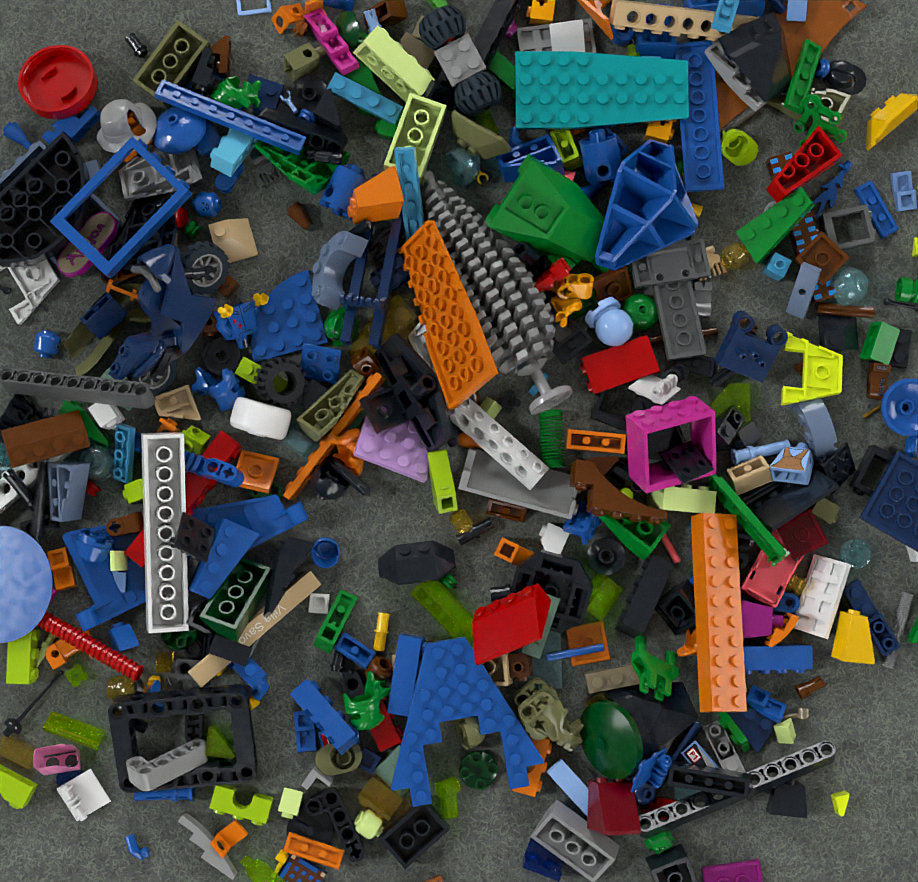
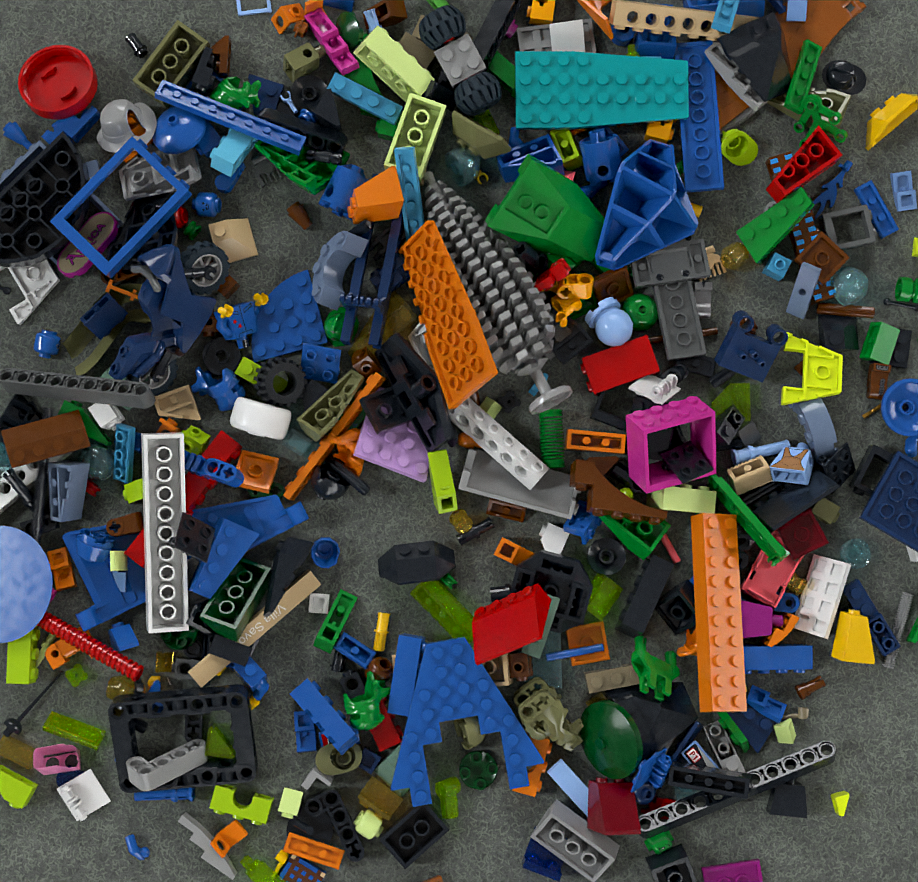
(822, 68): blue plate -> none

